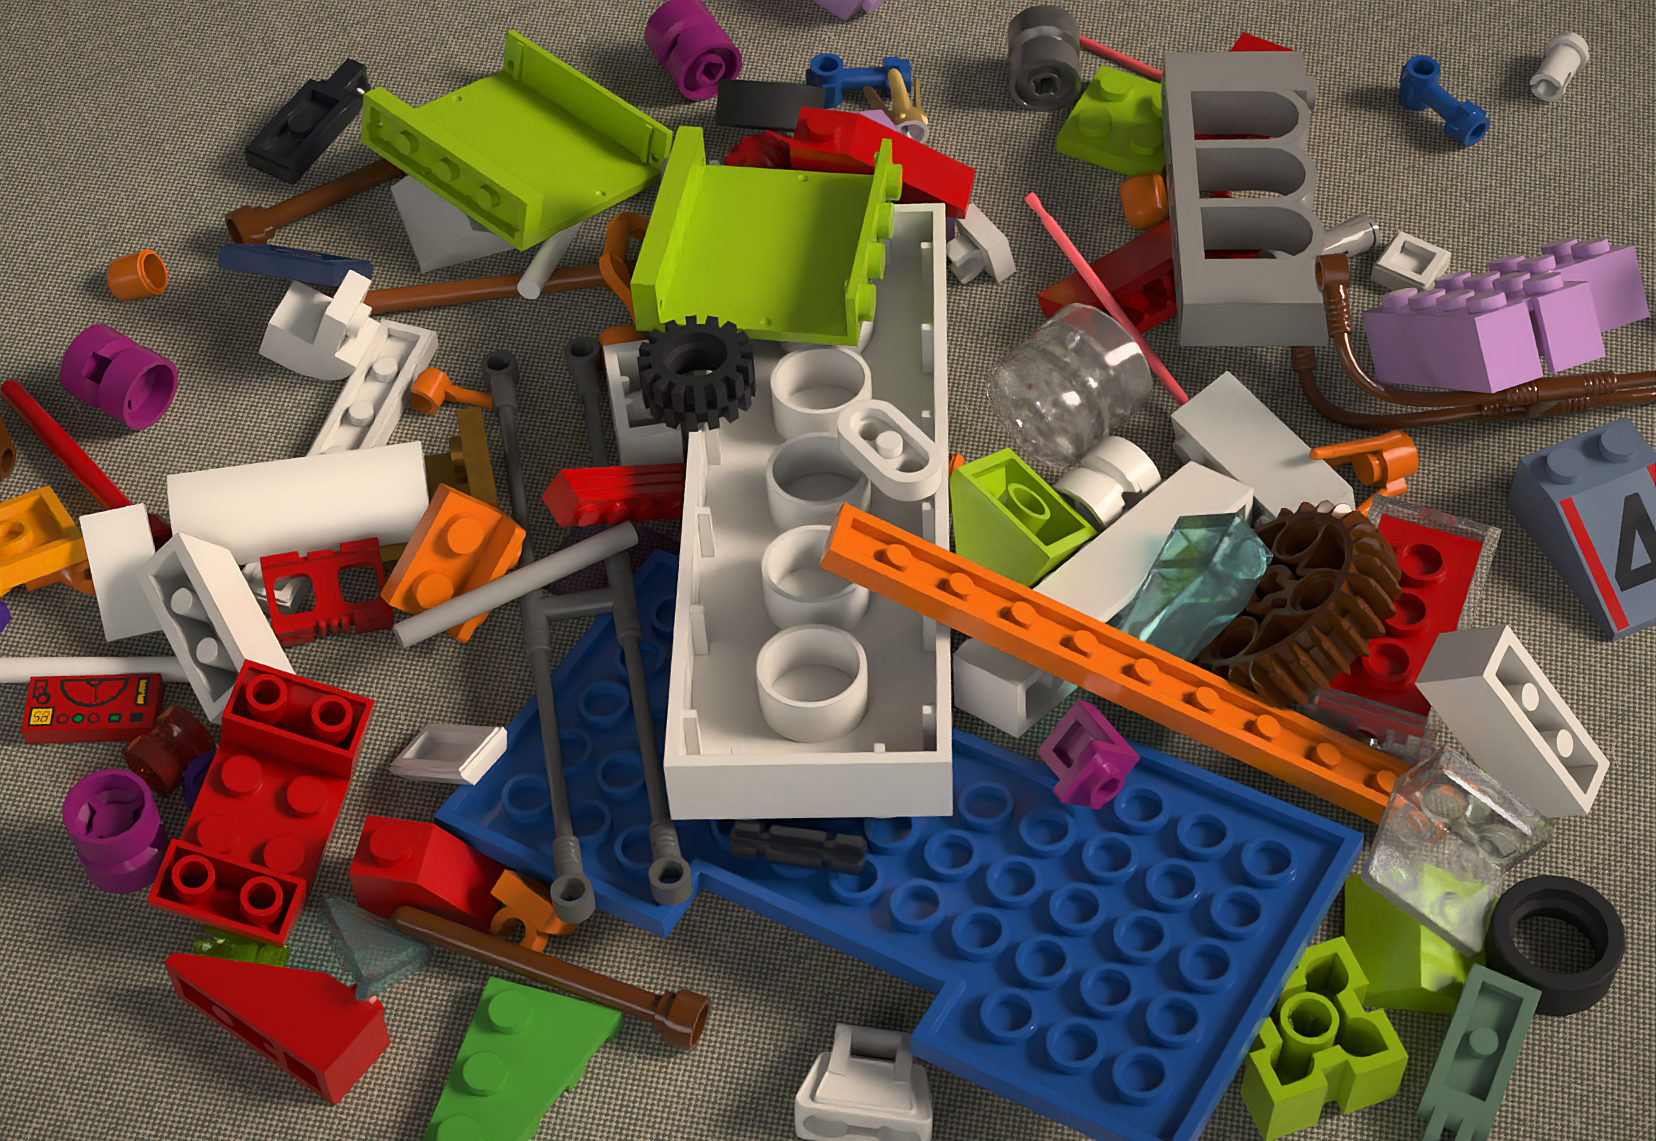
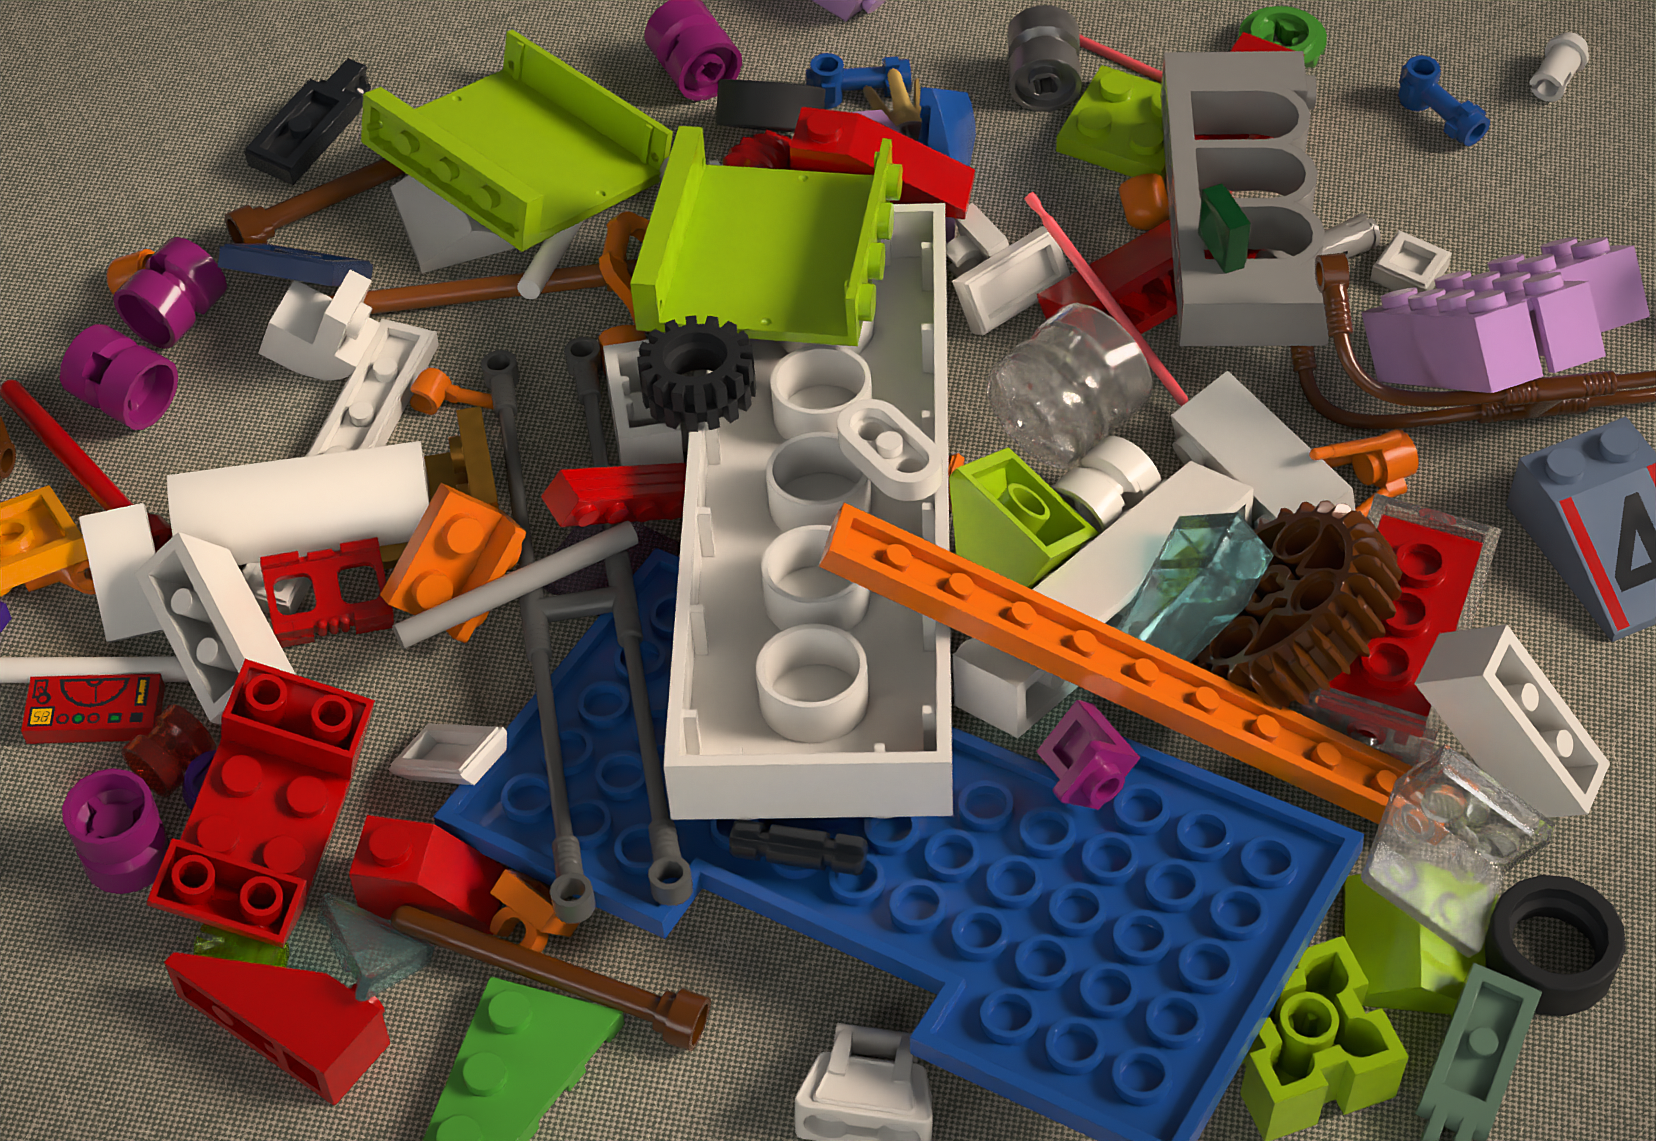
(162, 298): none -> magenta wheel
(947, 123): none -> blue slope
(1010, 280): none -> white tile
(1224, 228): none -> dark green tile
(1292, 27): none -> bright green gear

